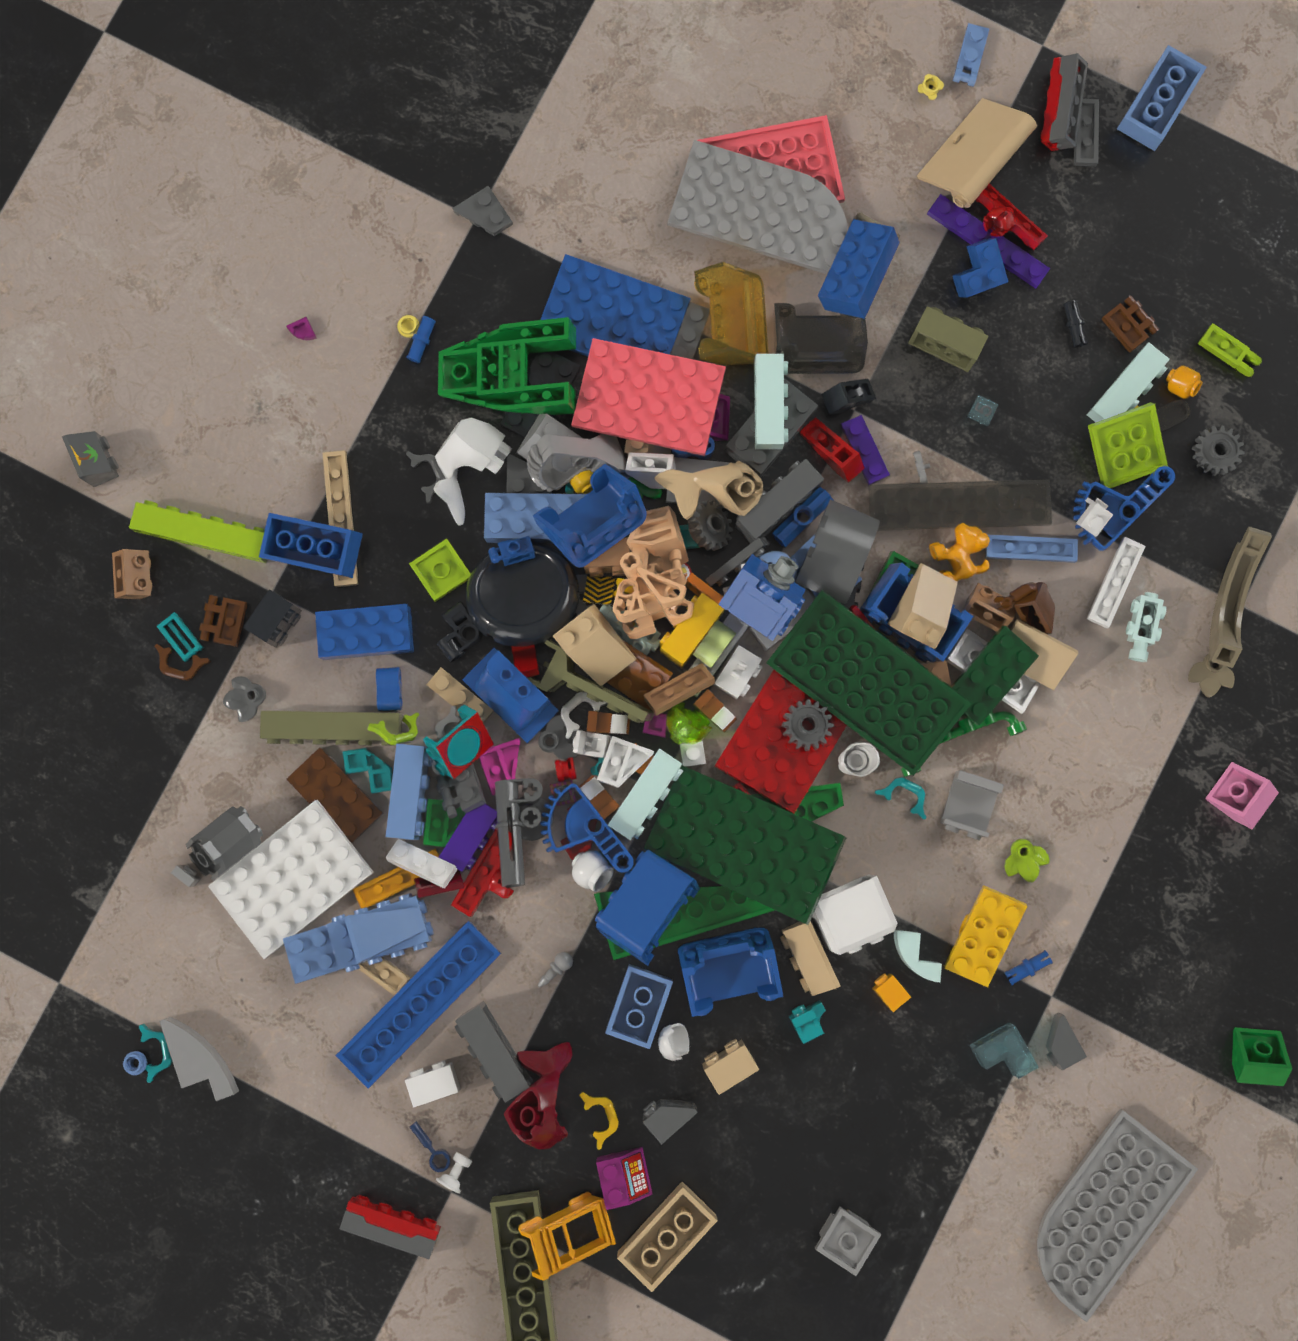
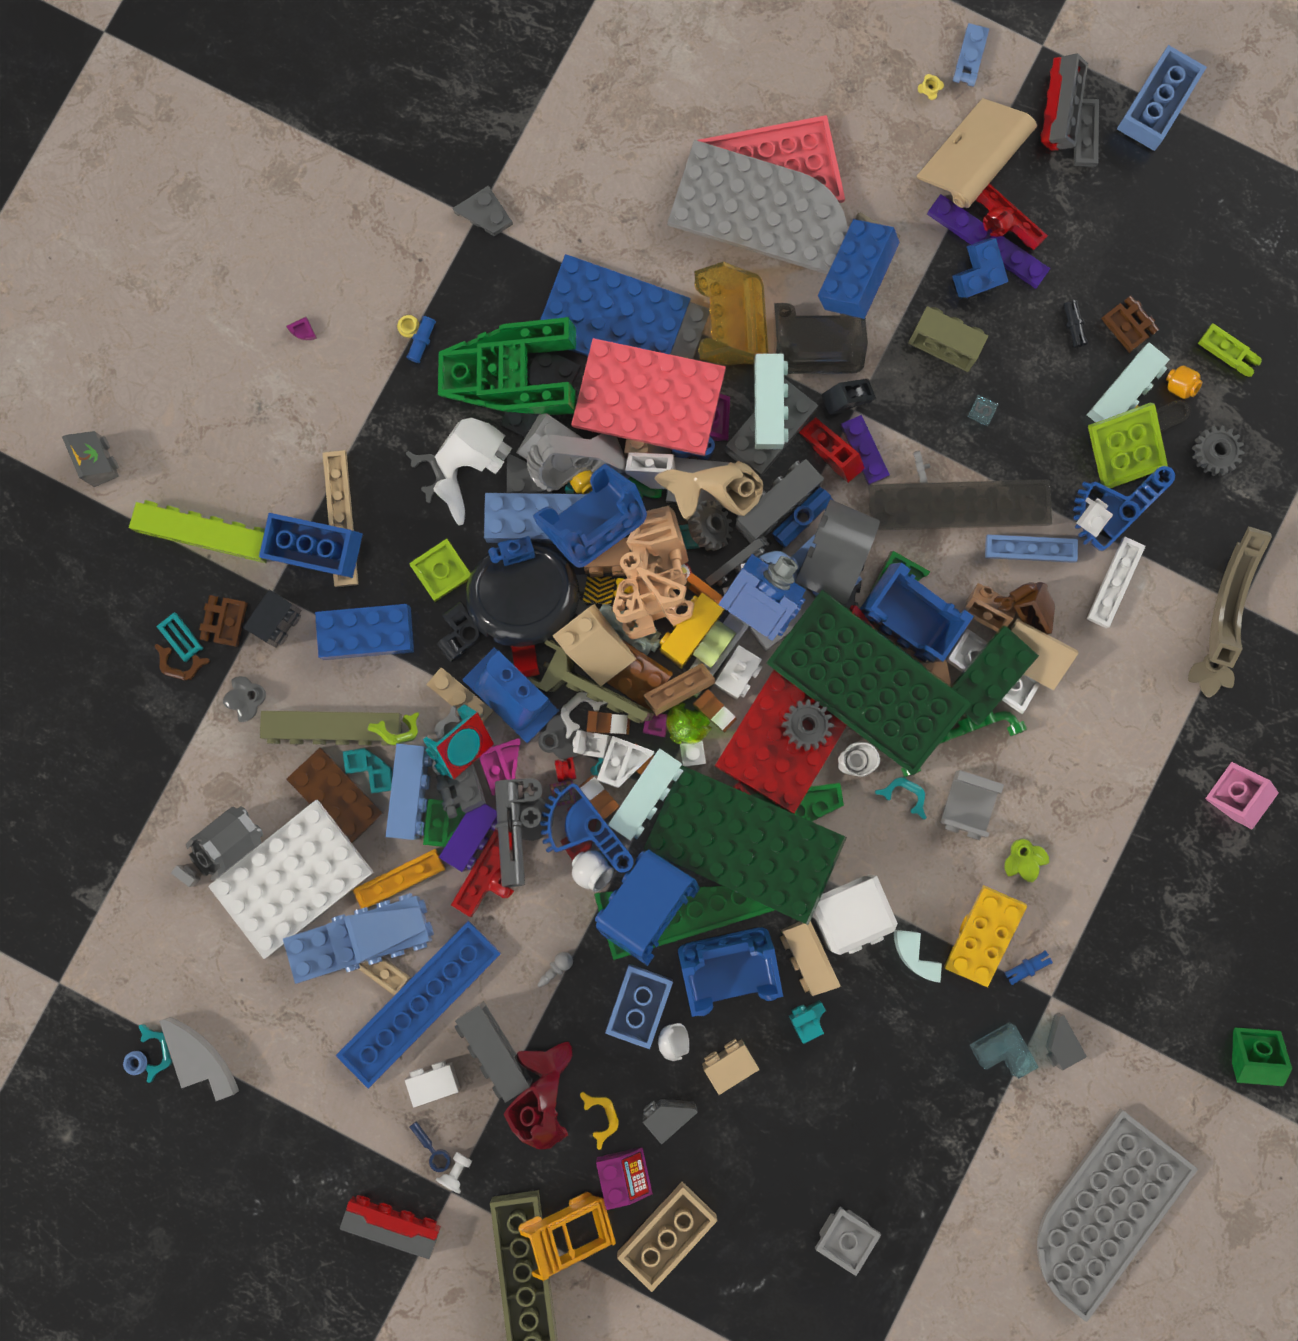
(131, 574): medium nougat brick -> none
(389, 689): blue axle -> none
(421, 863): white plate -> none
(427, 888): dark red tile -> none
(891, 991): light orange brick -> none
(925, 606): tan slope -> none
(968, 541): light orange animal -> none
(1147, 623): light aqua brick -> none

